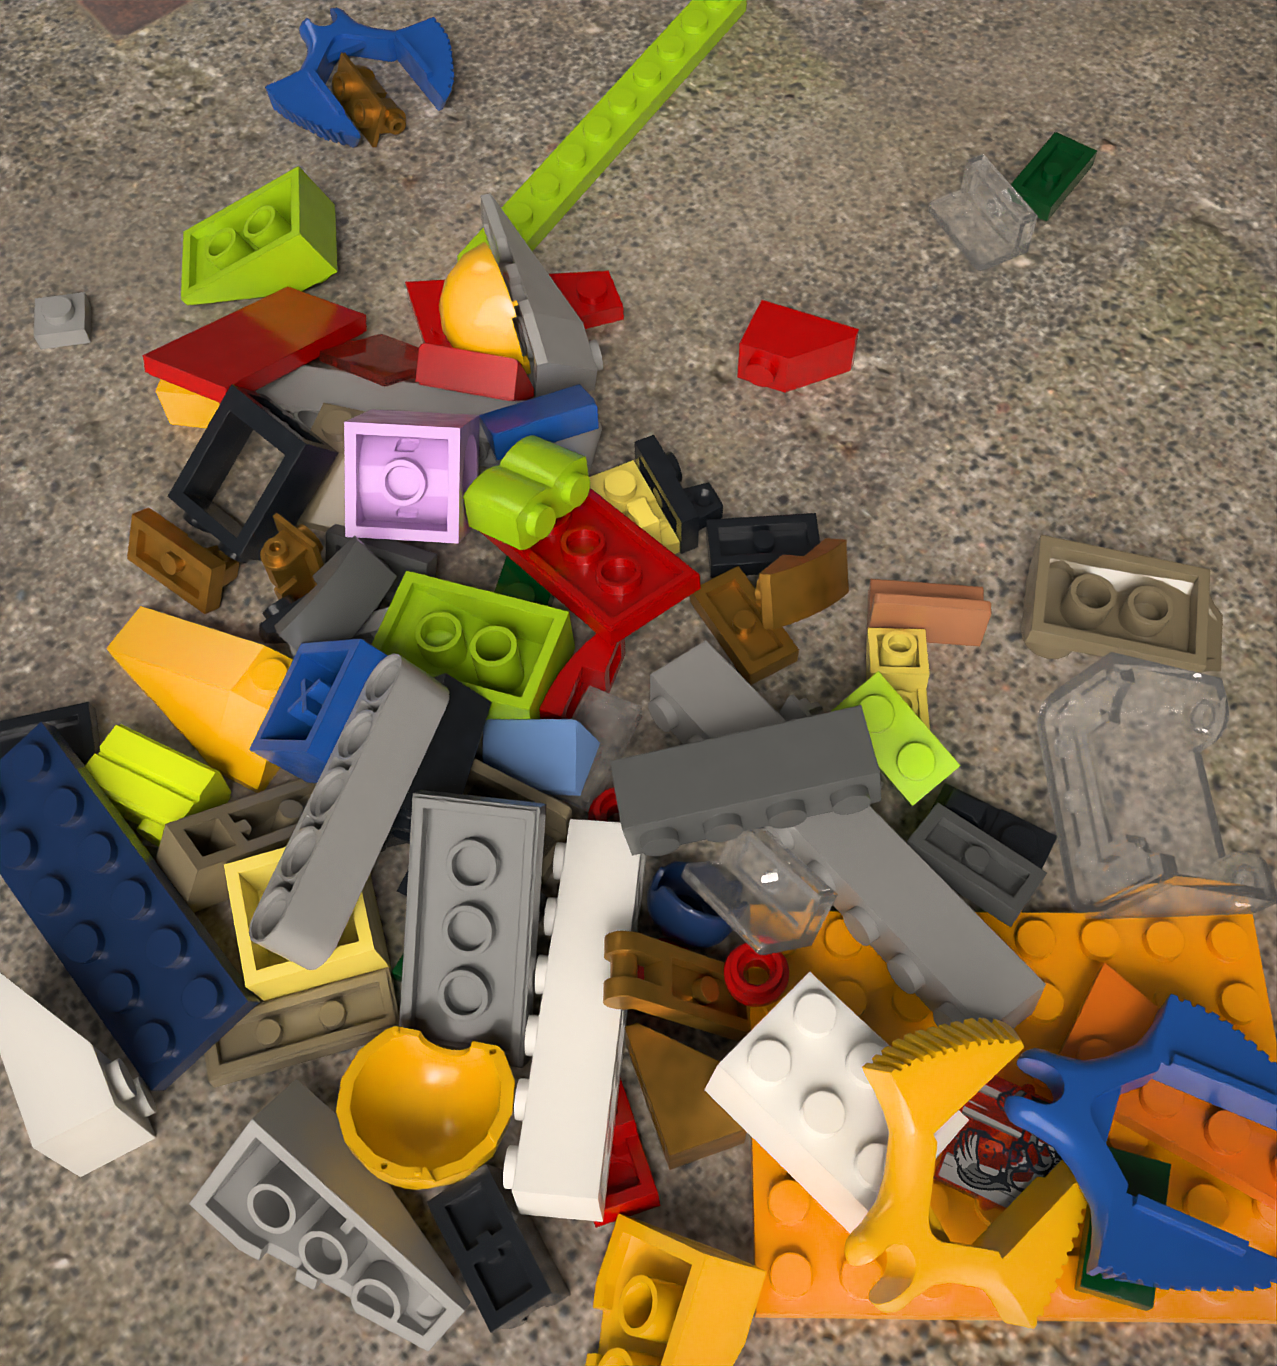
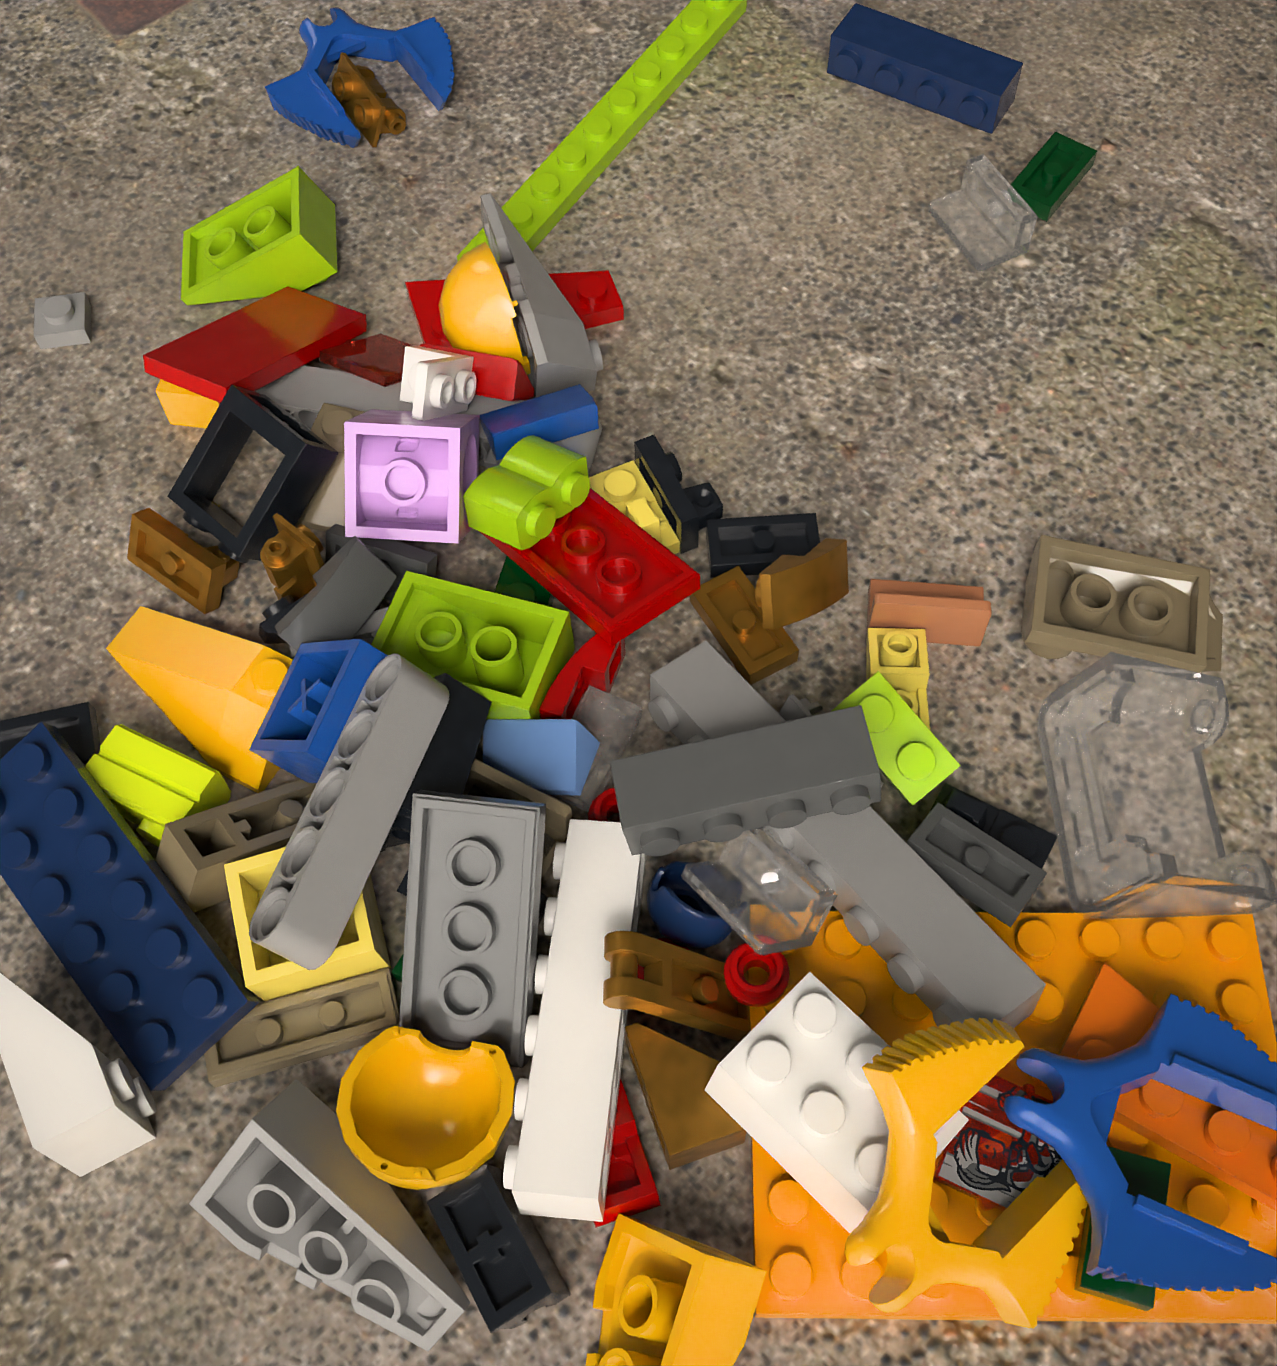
(436, 382): none -> white bracket
(793, 348): red slope -> none
(924, 67): none -> dark blue brick

